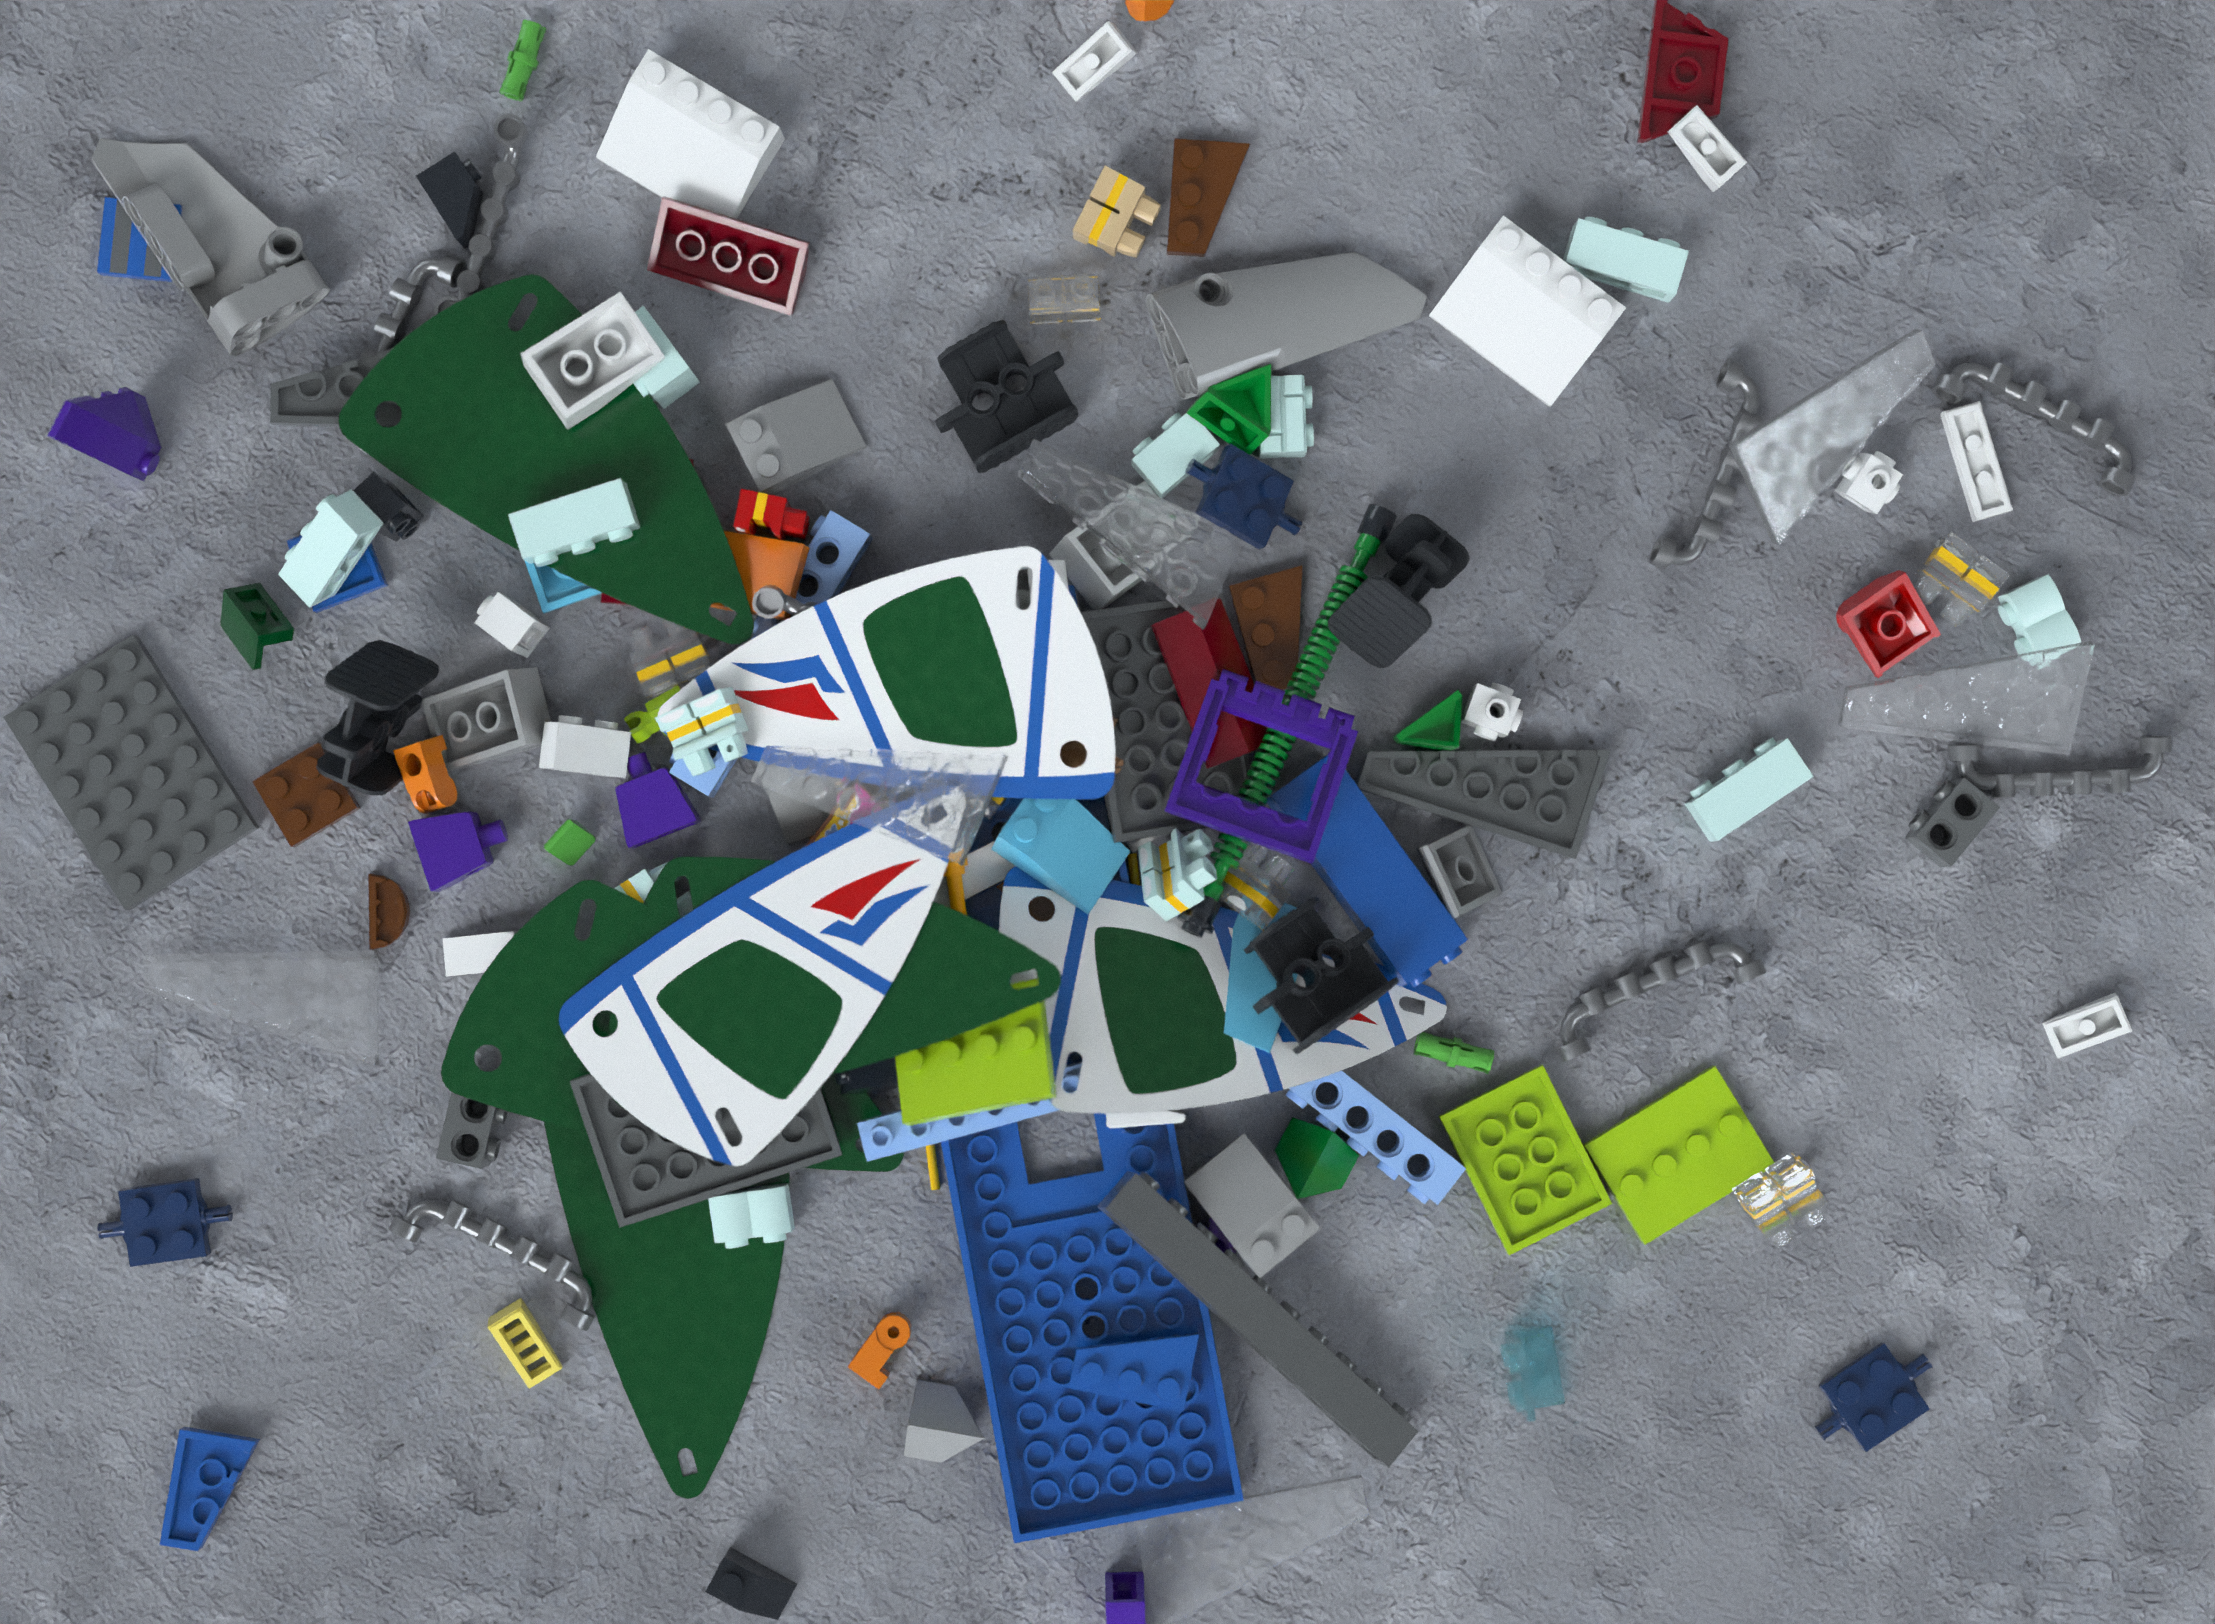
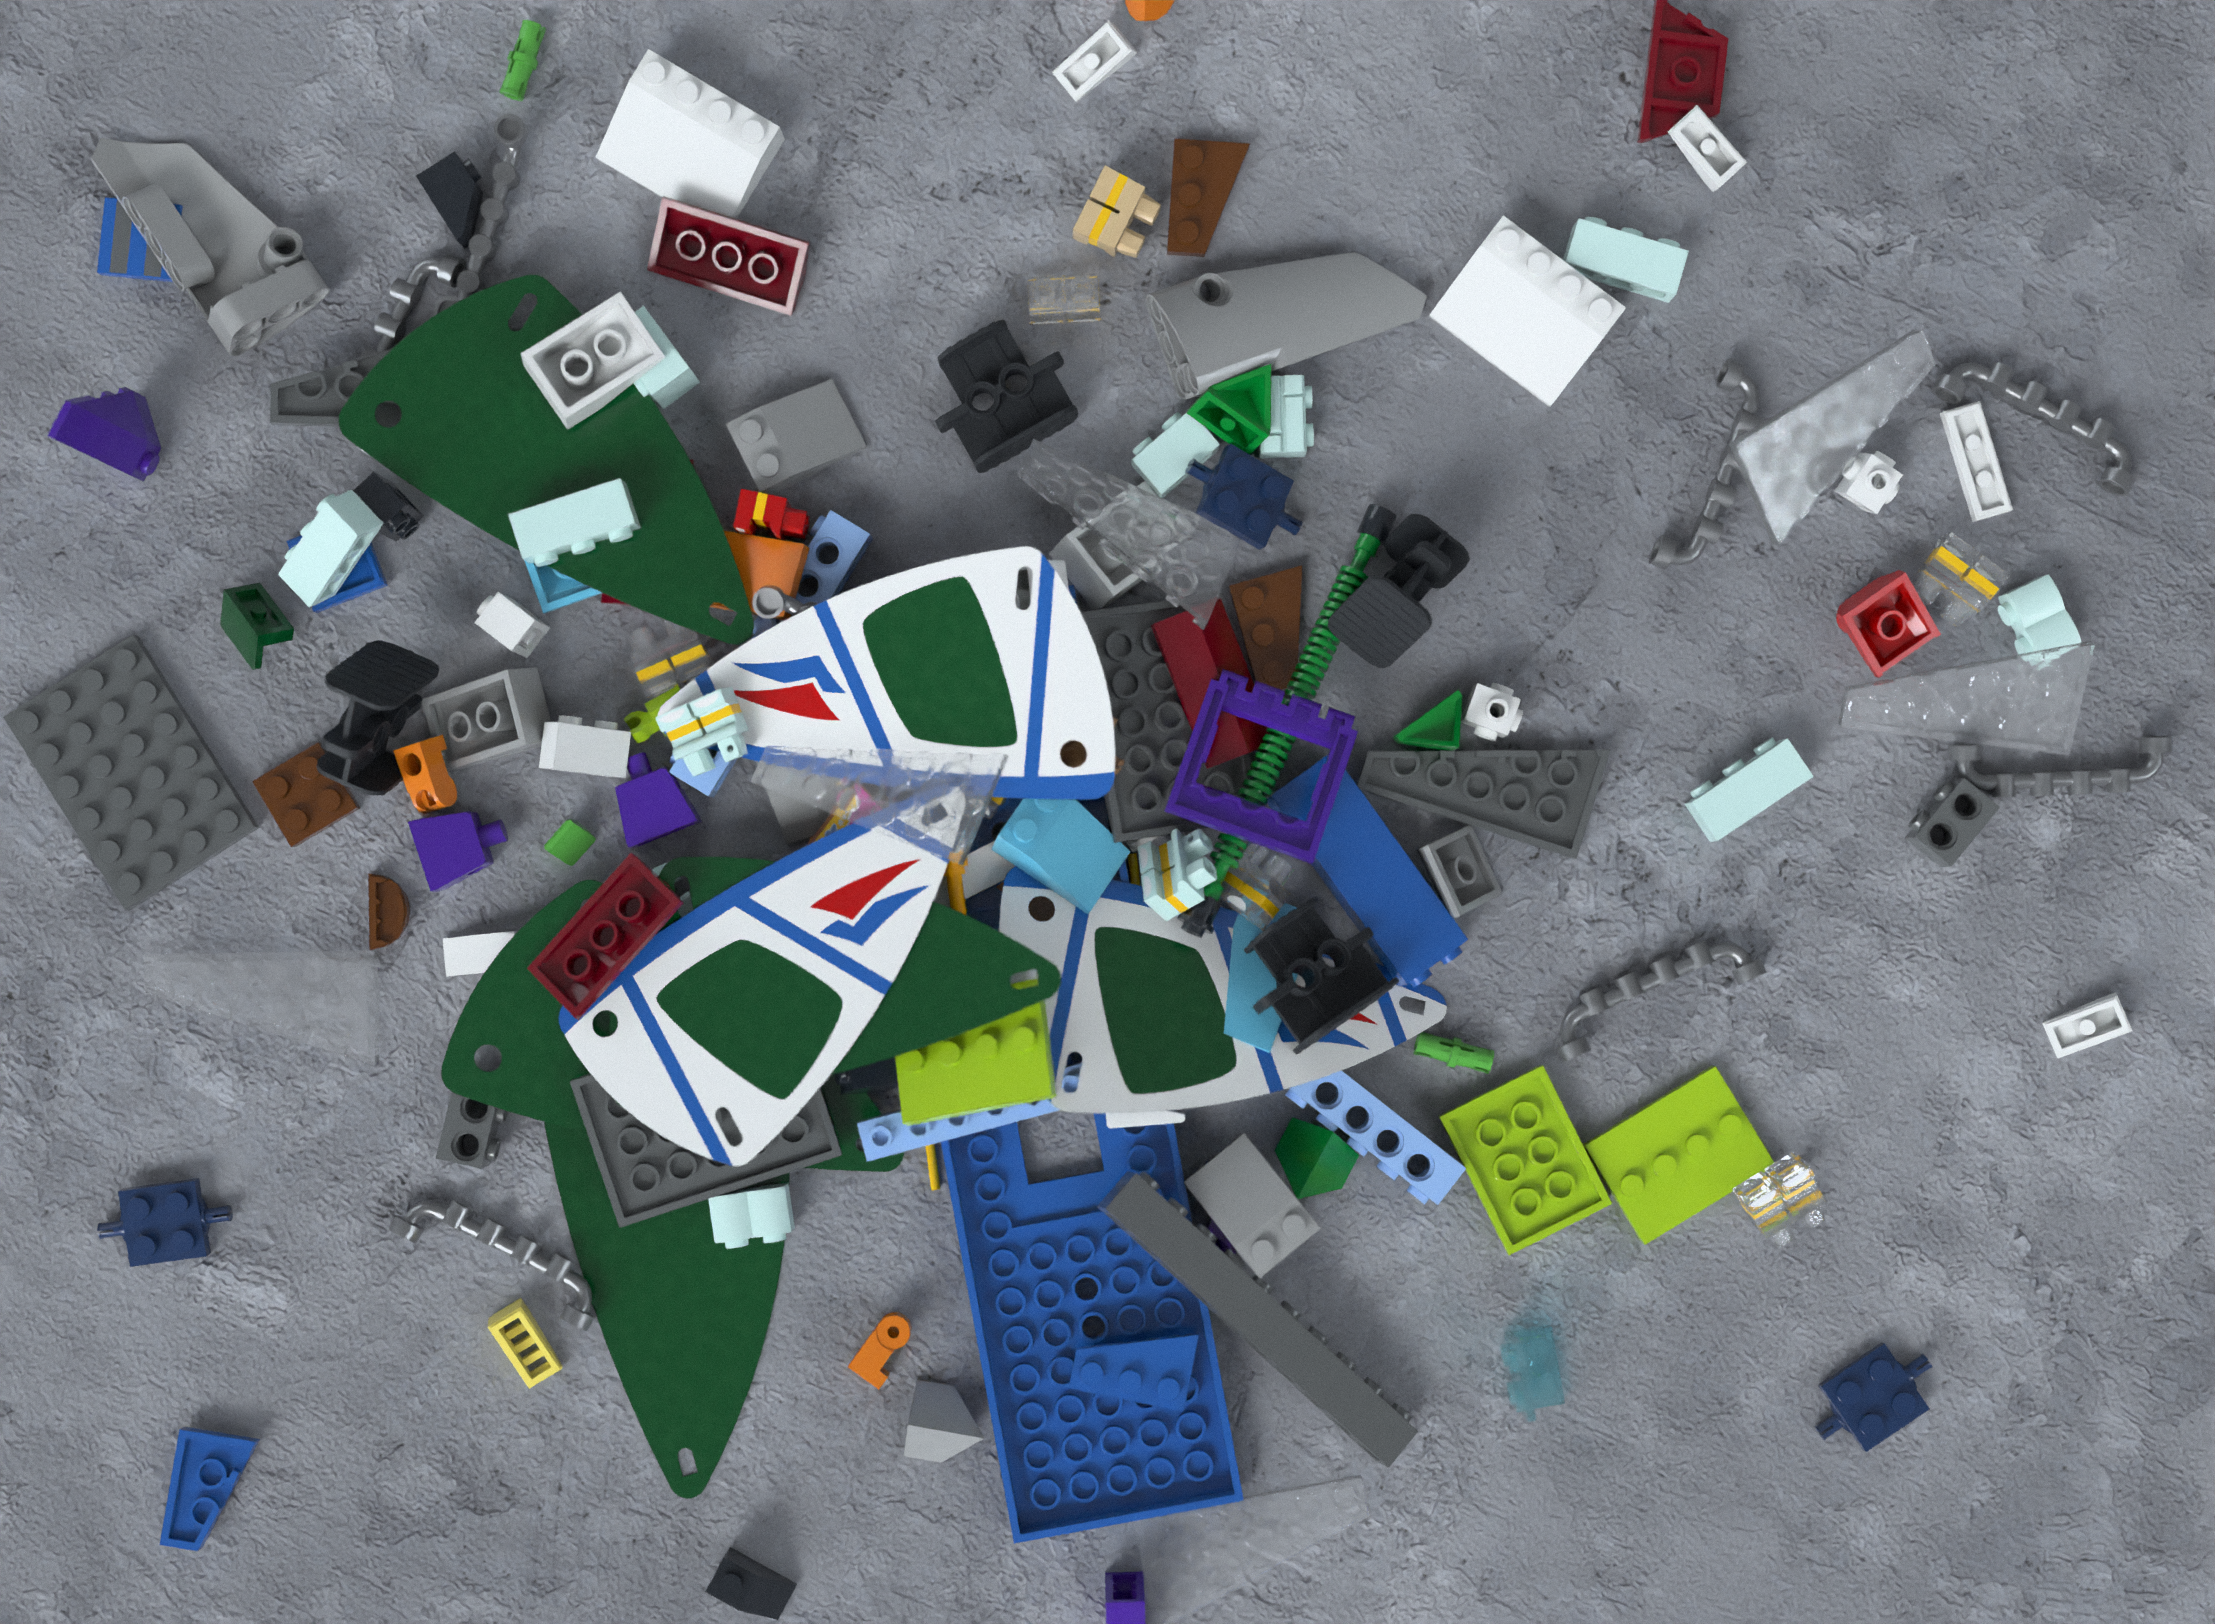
(605, 935): none -> dark red slope

